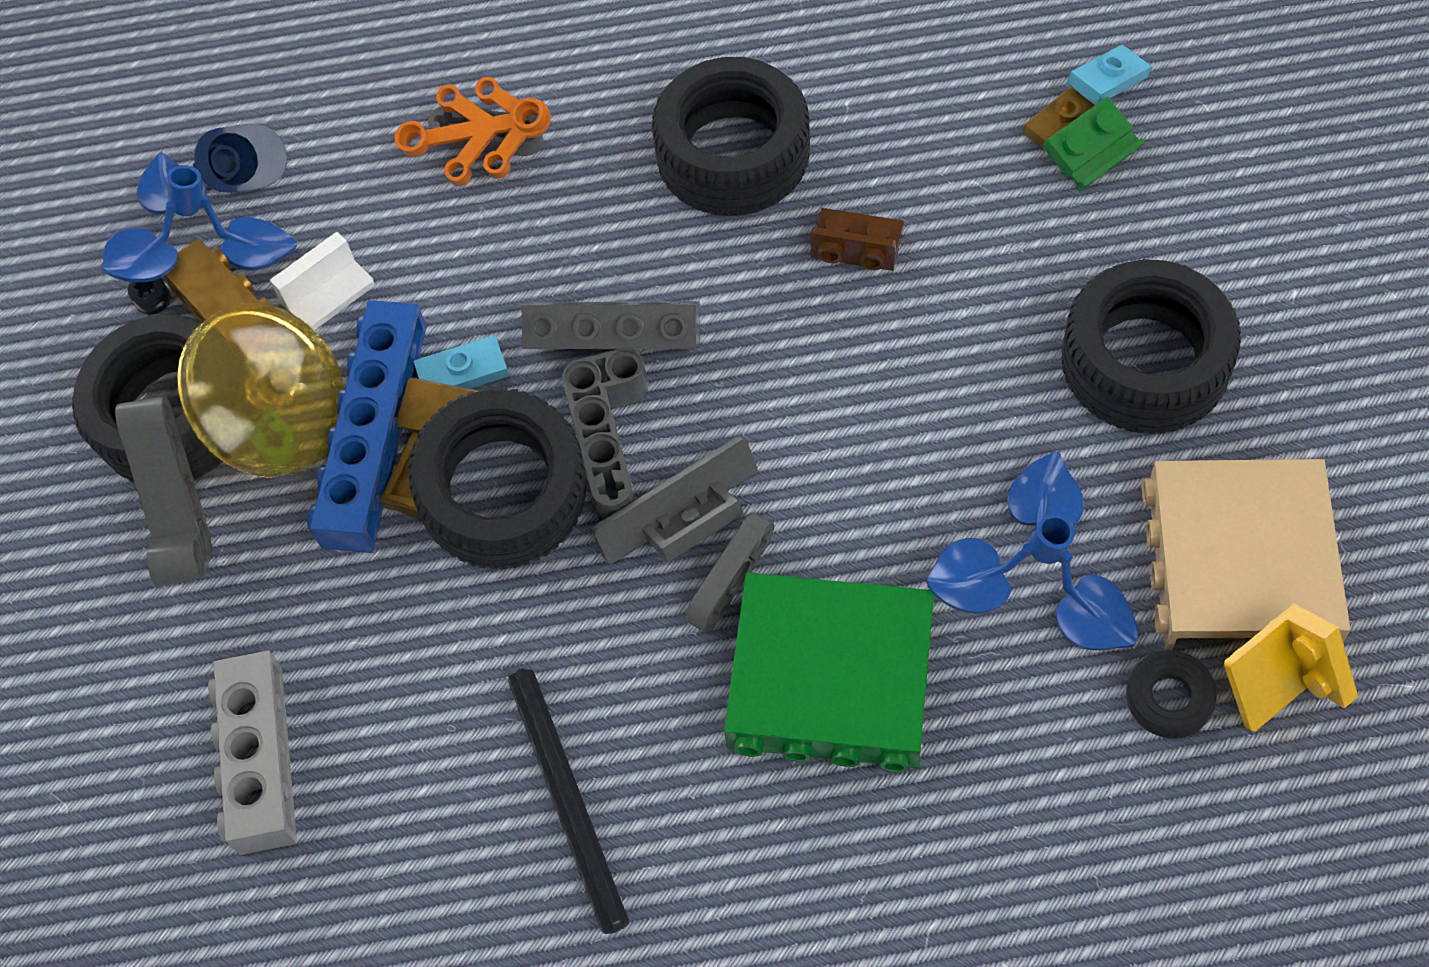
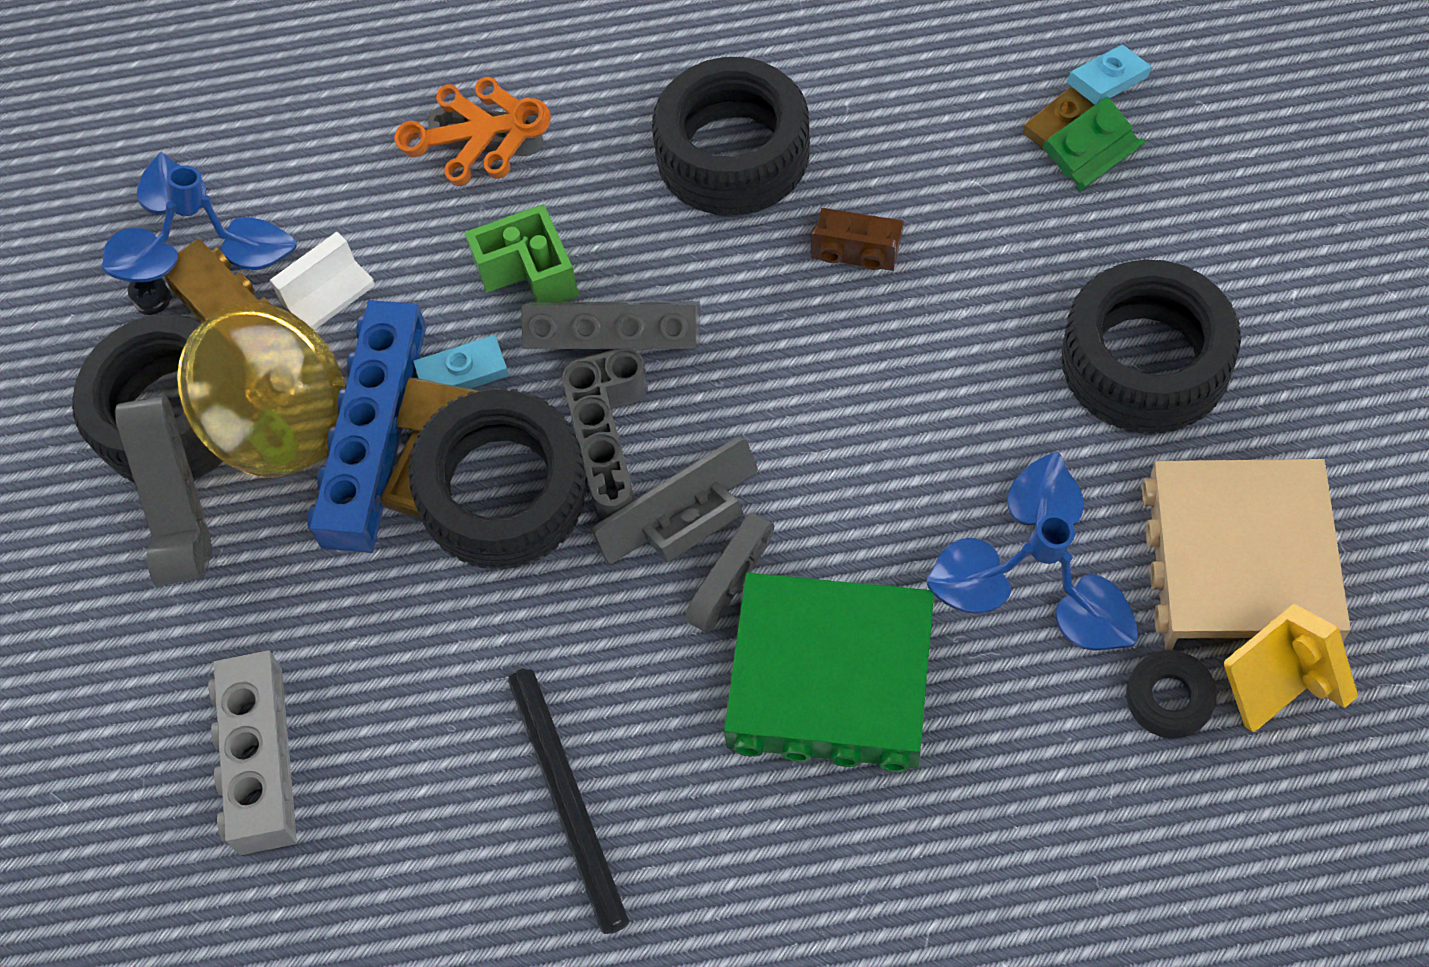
(240, 157): dark blue piece -> none
(523, 249): none -> bright green brick

